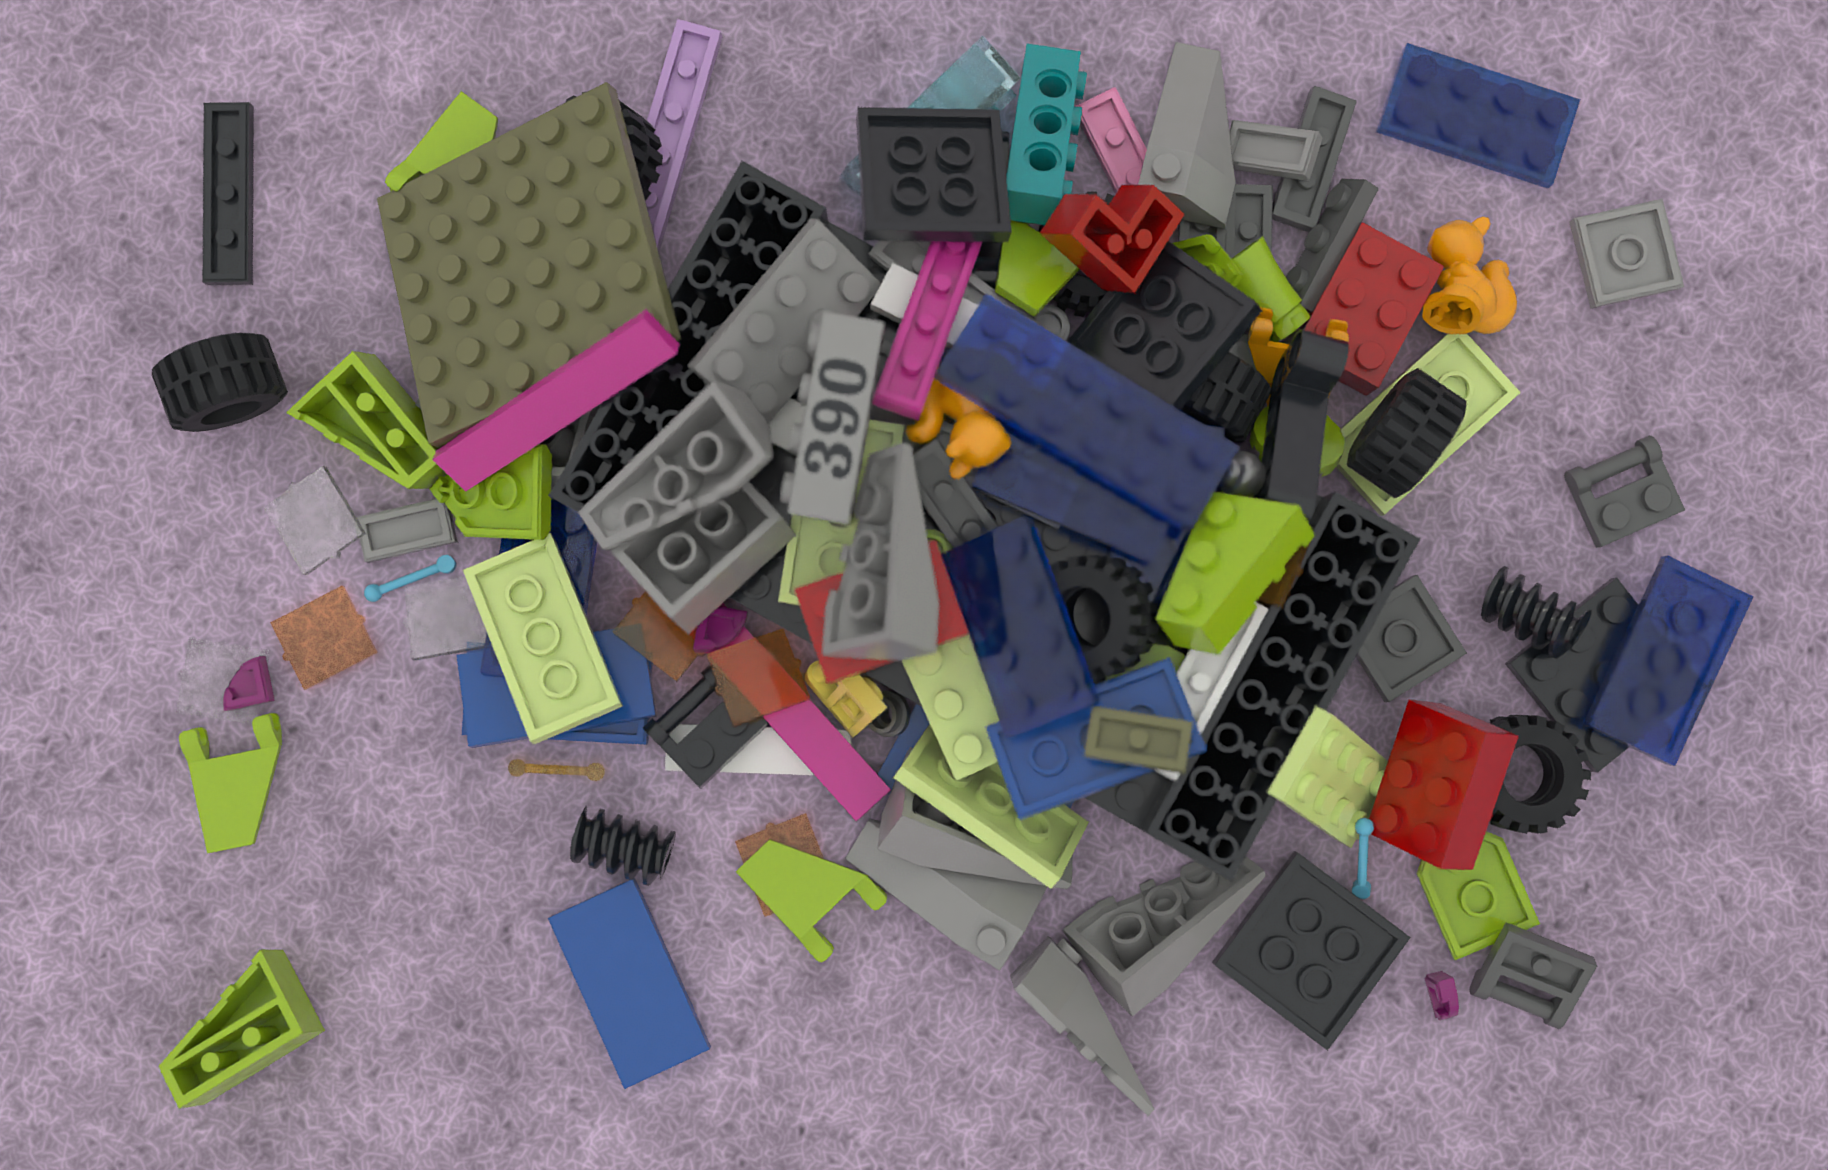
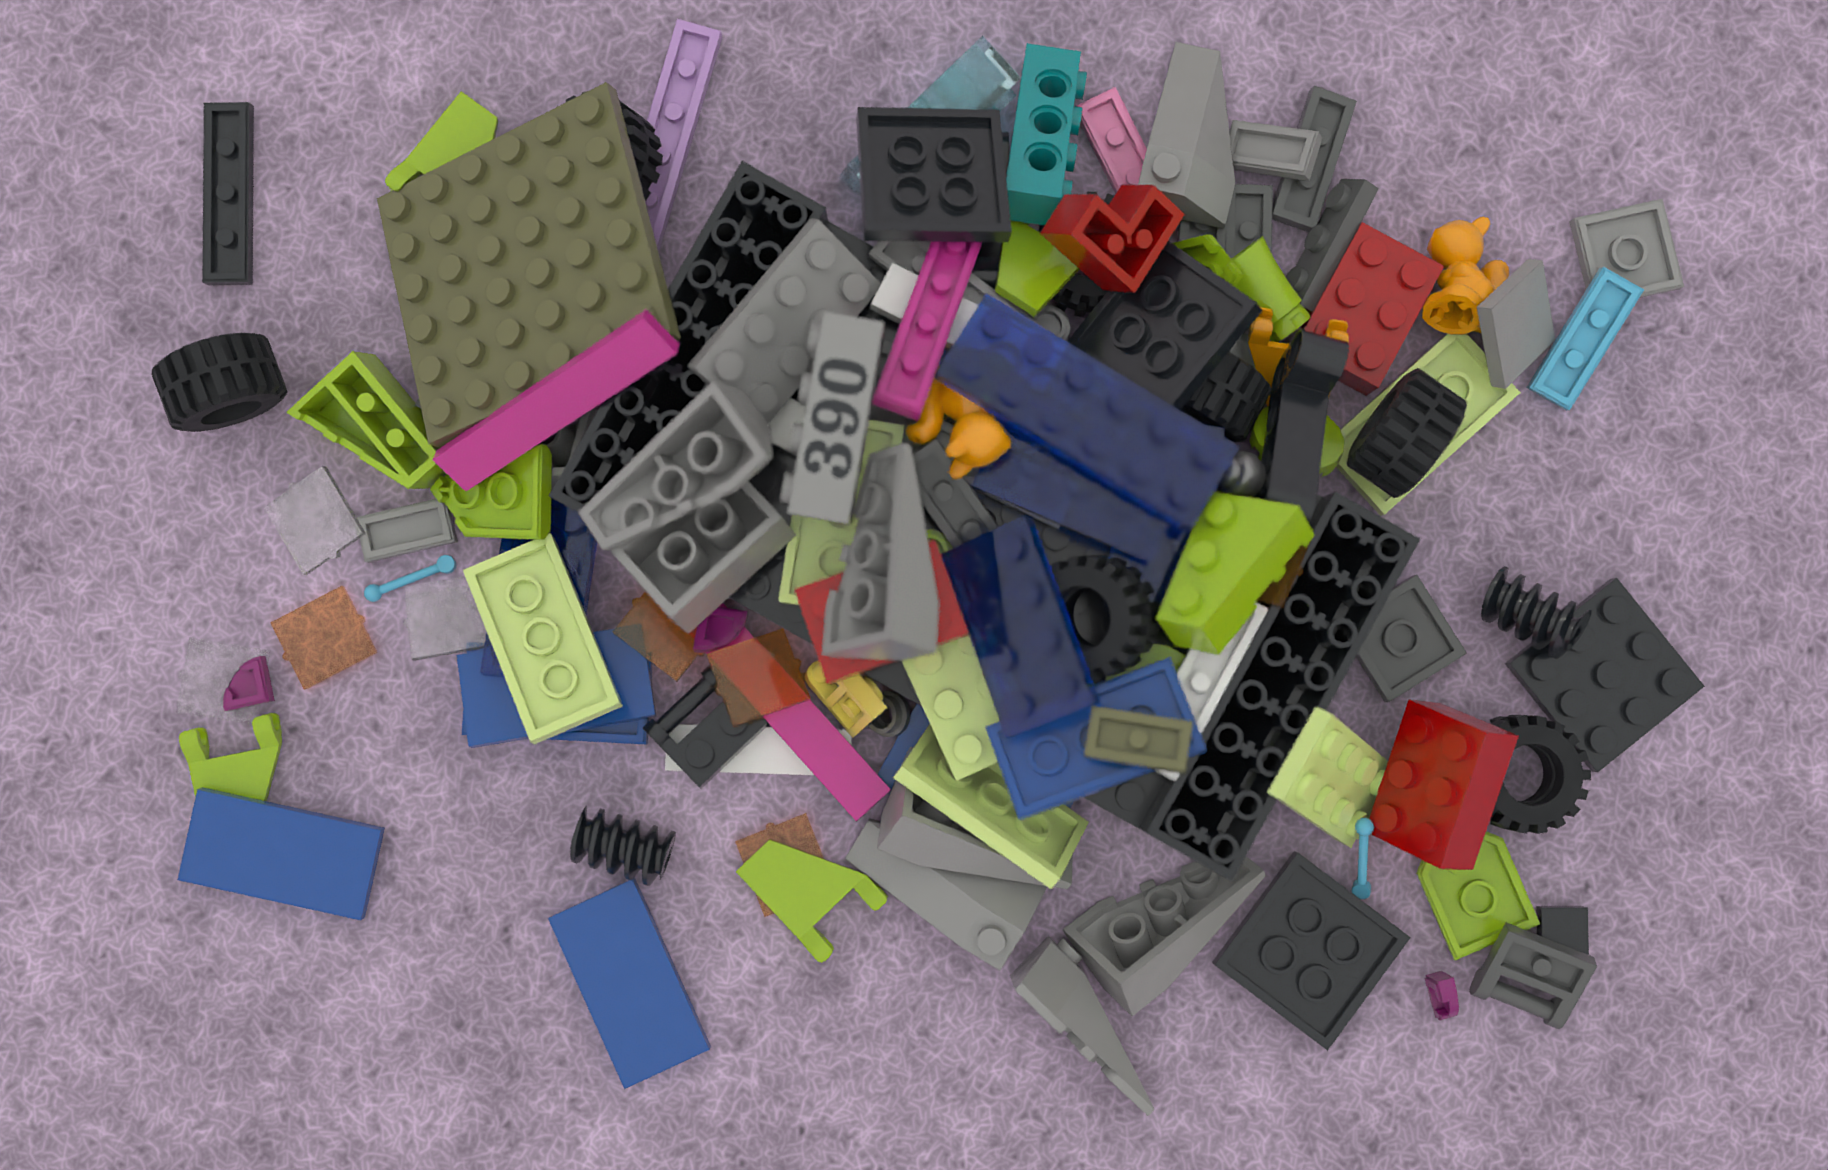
(244, 1032): lime wedge -> none
(281, 853): none -> blue tile
(594, 771): clear yellow hinge -> none
(1478, 115): clear blue plate -> none
(1516, 323): none -> light grey tile
(1564, 925): none -> black tile
(1585, 338): none -> medium azure tile
(1631, 505): dark grey plate -> none
(1668, 660): clear blue plate -> none

